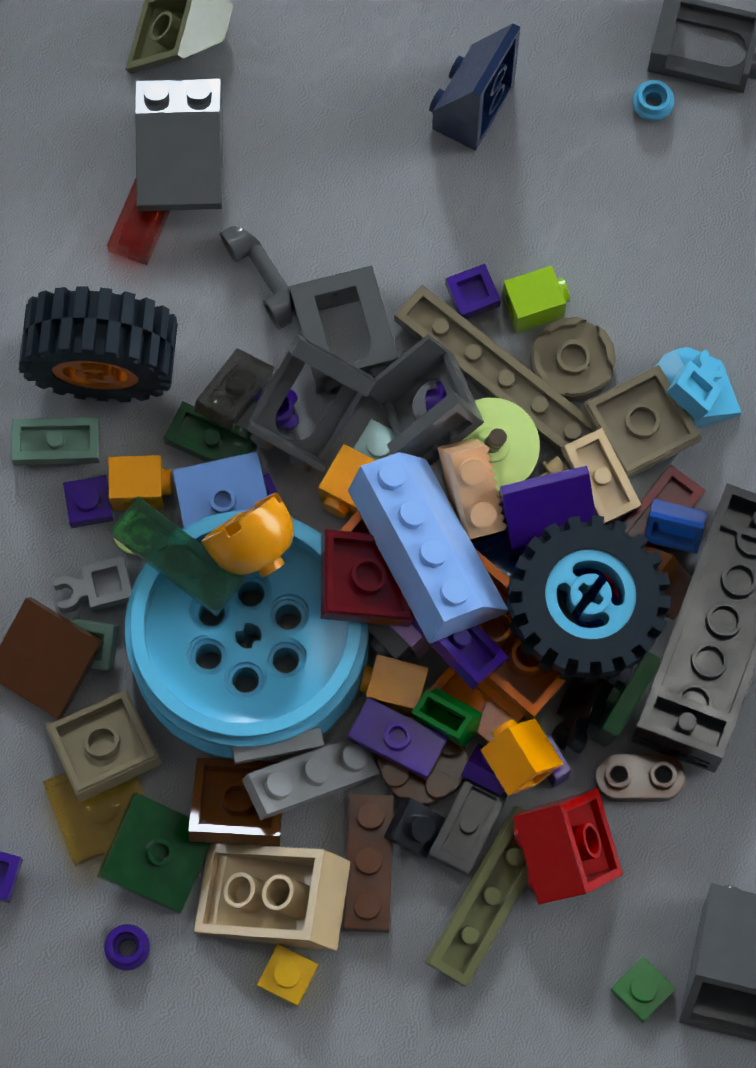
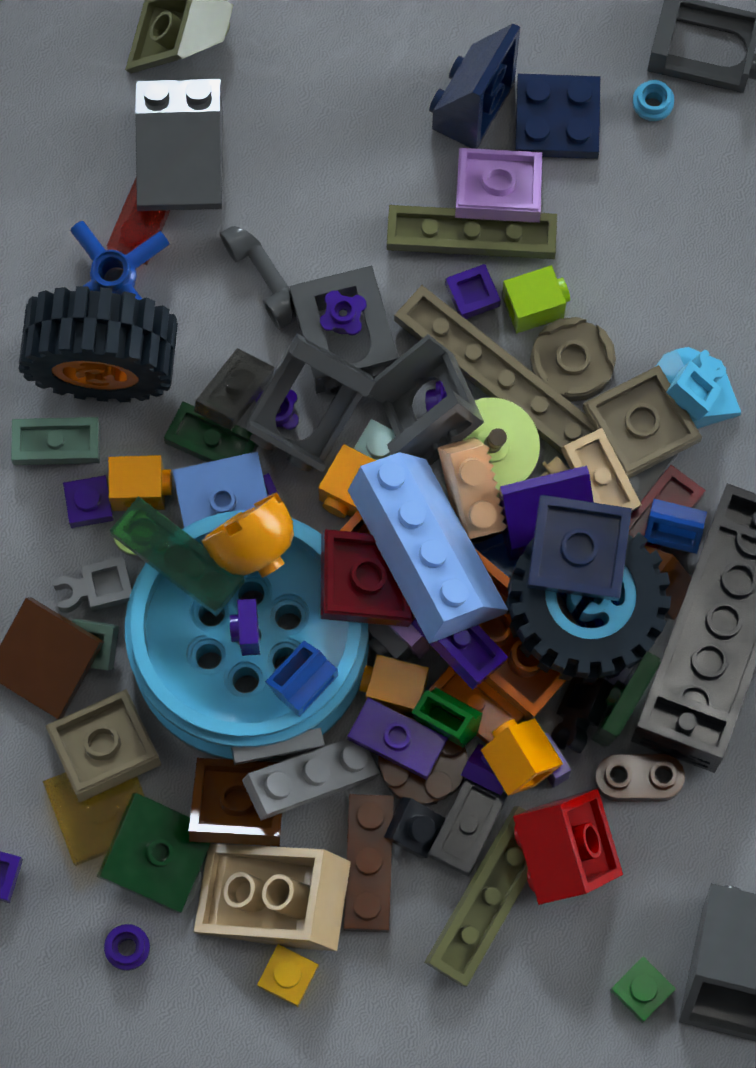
(107, 259): none -> blue bar
(245, 627): none -> dark purple plate
(302, 678): none -> blue piece
(340, 324): none -> dark purple plate
(440, 232): none -> olive plate
(499, 185): none -> lavender tile
(558, 115): none -> dark blue plate
(579, 548): none -> dark blue plate

